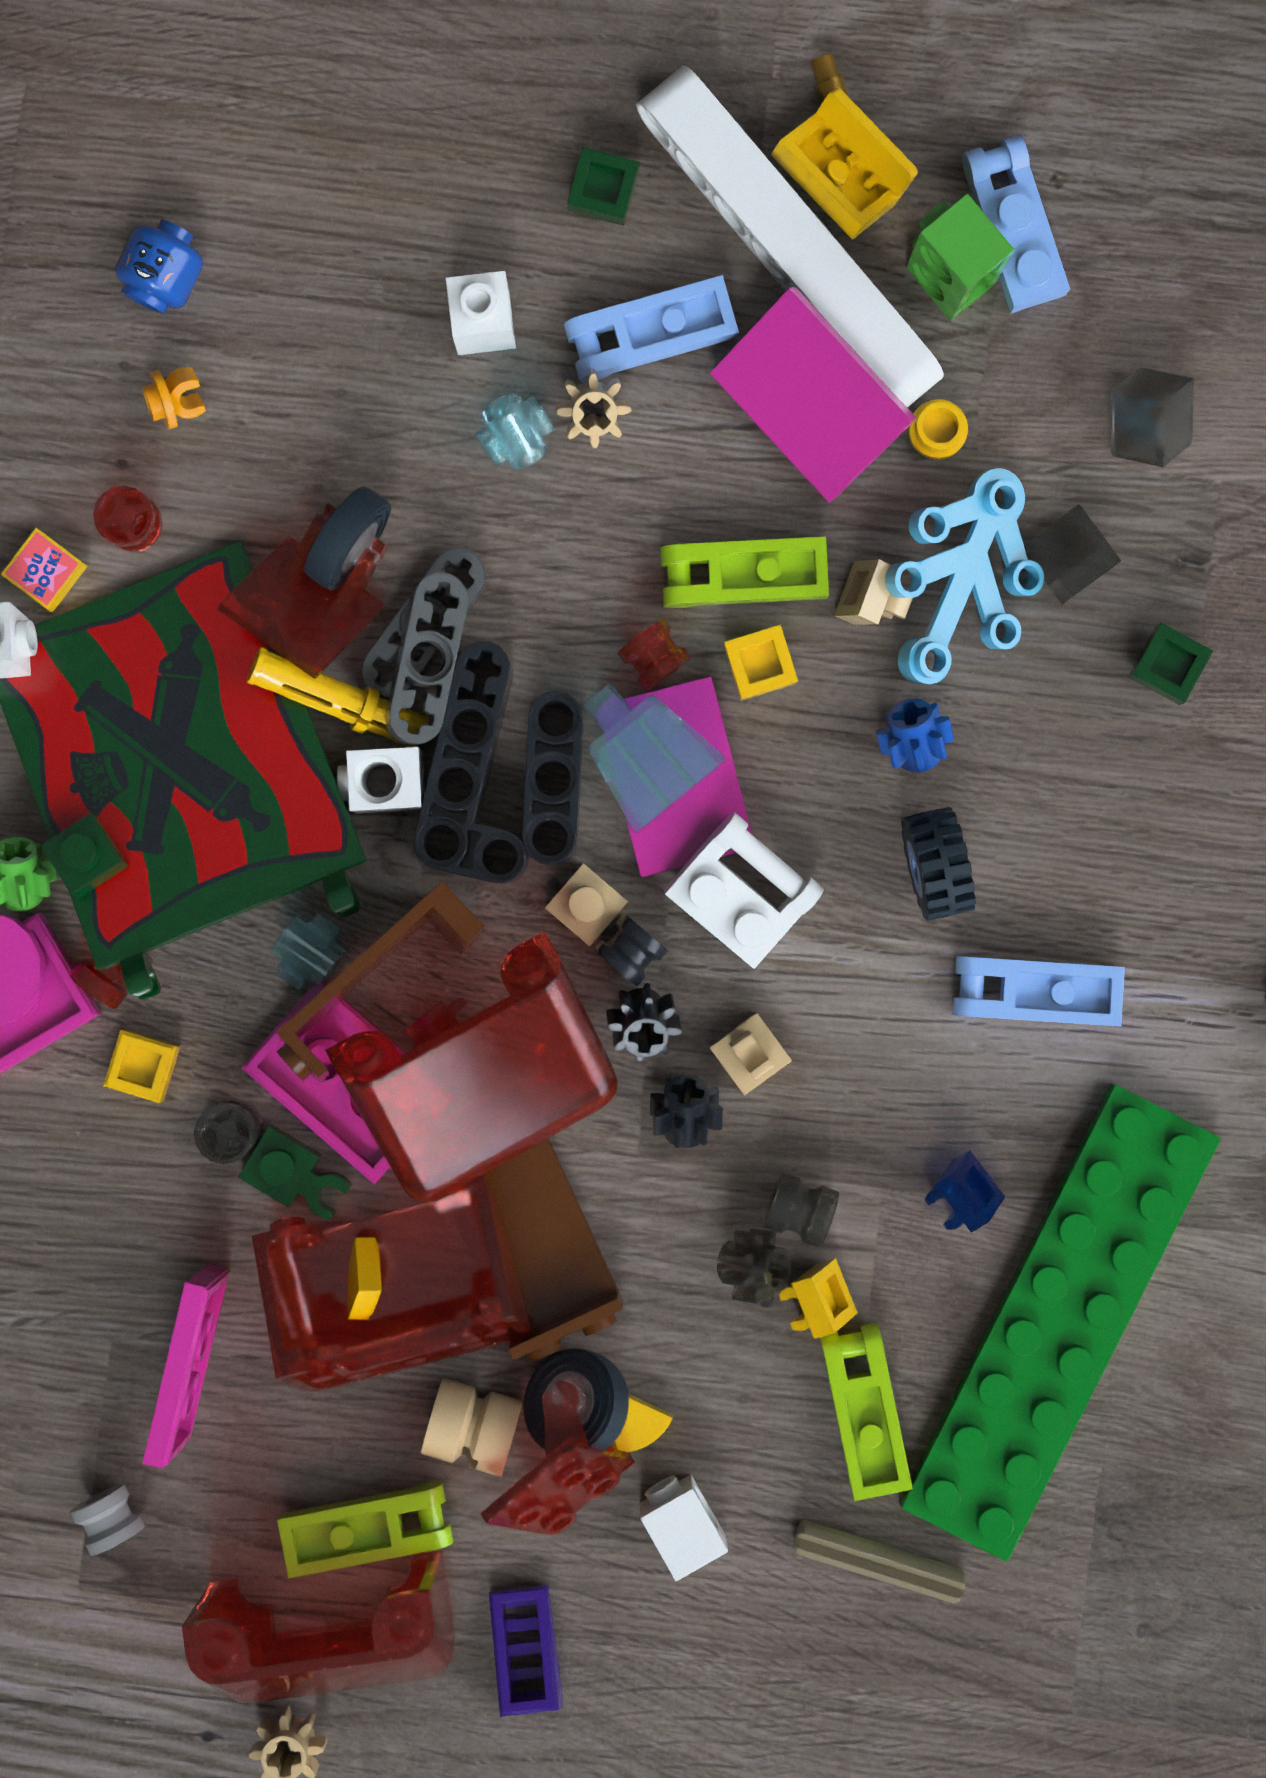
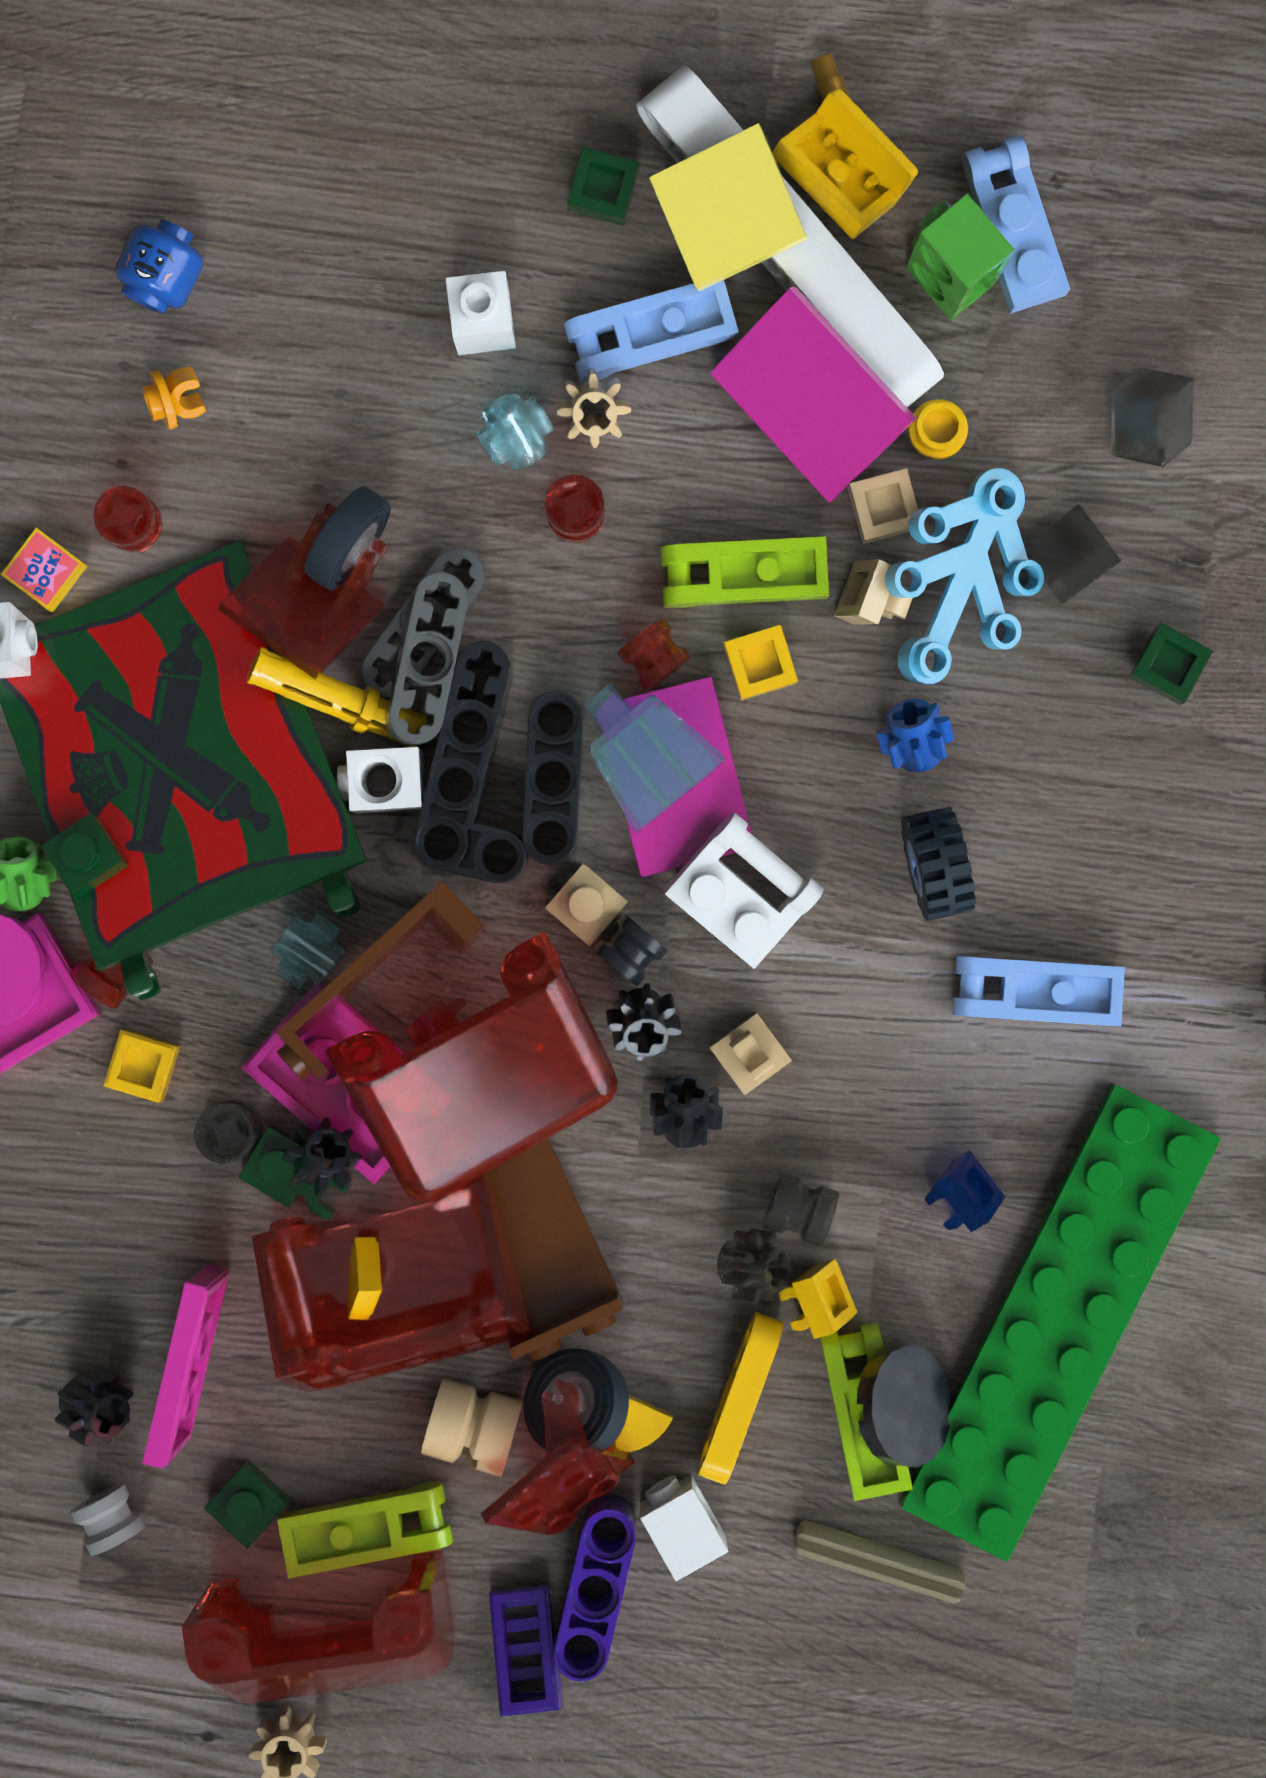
(94, 1406): none -> black gear
(247, 1504): none -> dark green plate
(335, 1148): none -> black gear
(577, 498): none -> clear red wheel
(589, 1614): none -> dark purple beam
(728, 207): none -> light yellow tile
(740, 1398): none -> yellow beam
(883, 505): none -> tan plate
(904, 1405): none -> black tile

